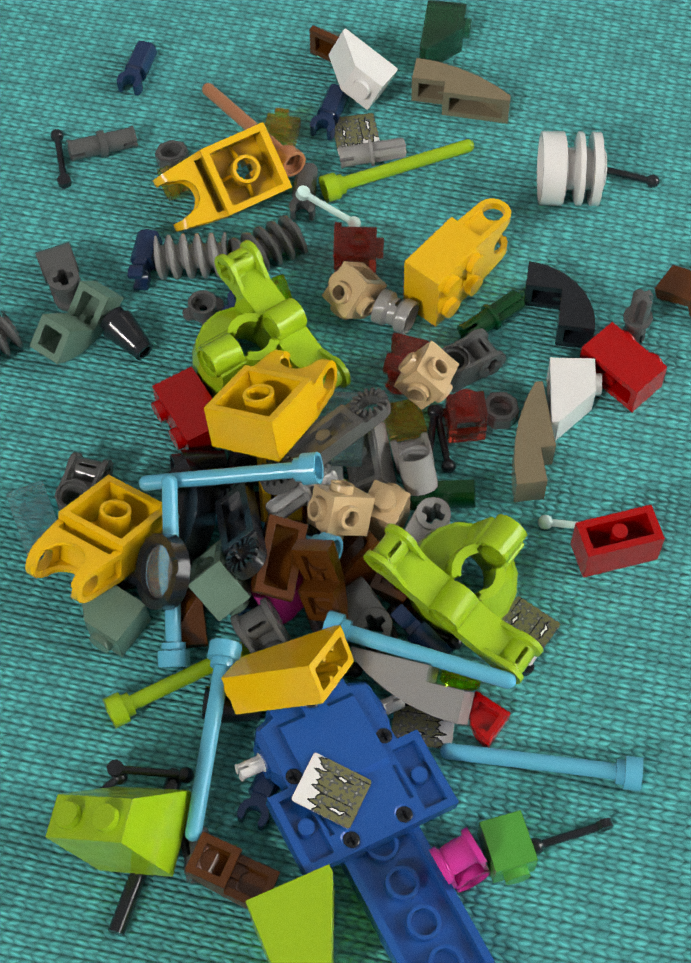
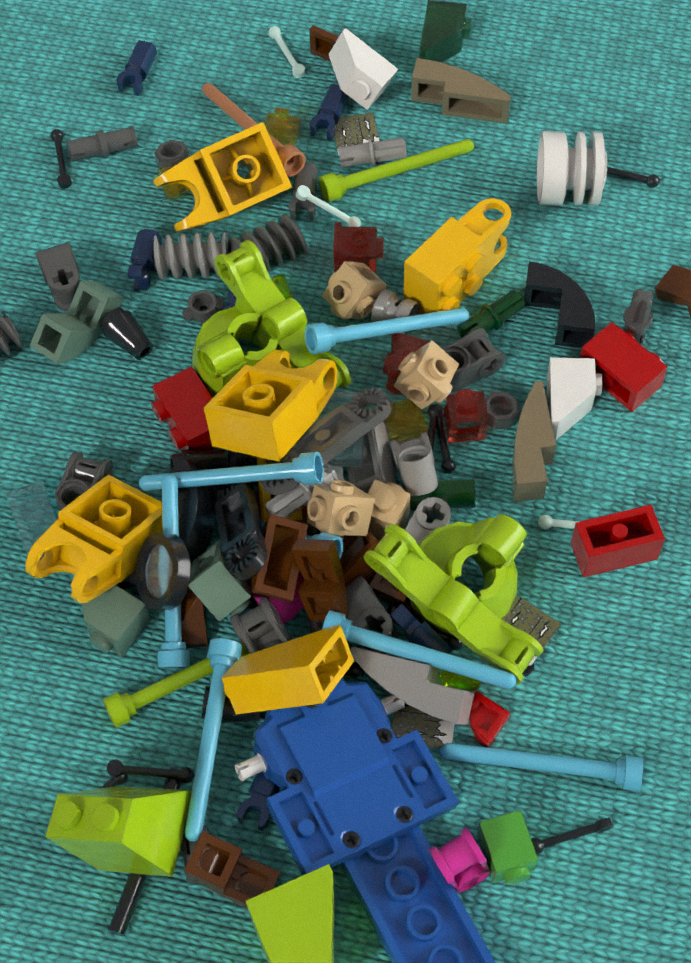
(298, 70): none -> light aqua hinge
(322, 337): none -> medium azure piece
(331, 790): sticker -> none

